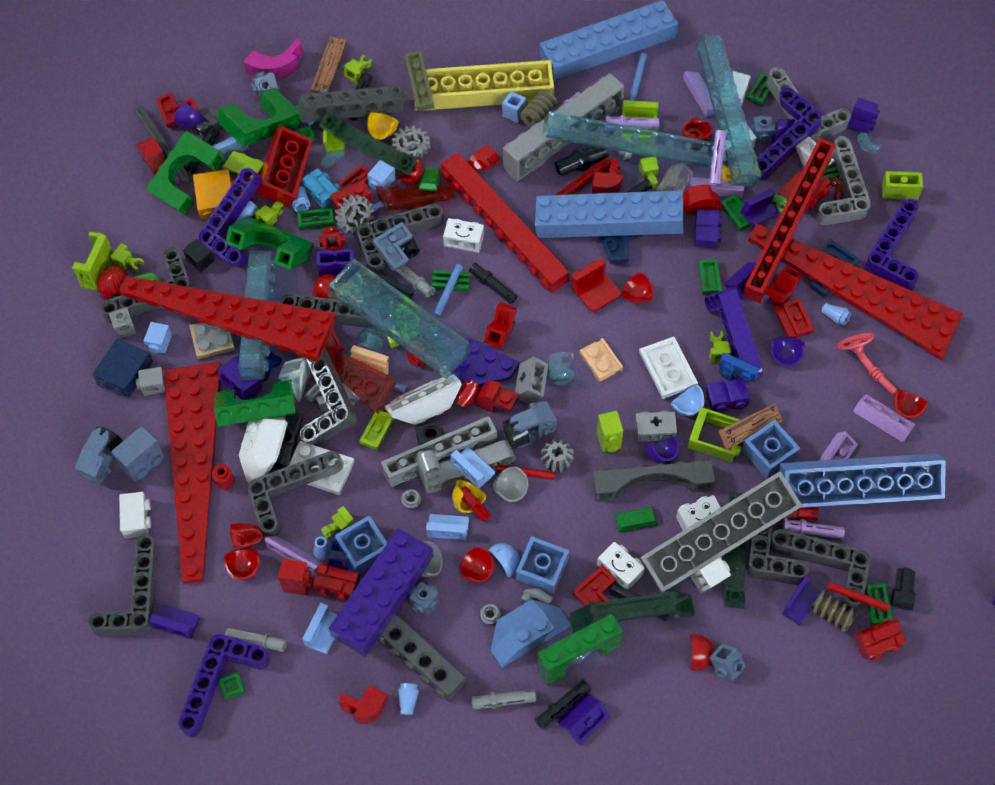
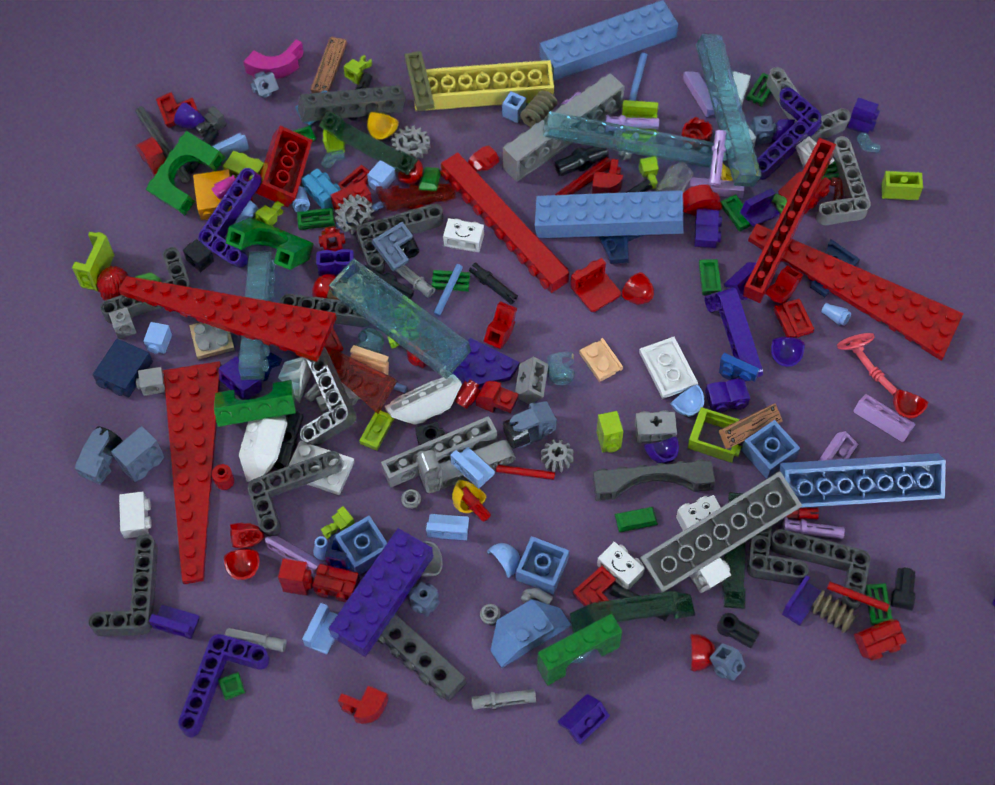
(123, 258): lime piece -> none
(223, 186): none -> dark pink cone
(249, 130): green arch -> none
(407, 696): light blue cone -> none
(477, 565): red helmet -> none
(511, 484): light grey helmet -> none
(557, 709): black pin -> none
(719, 348): lime piece -> none
(740, 631): none -> black piece
(885, 263): dark purple beam -> none

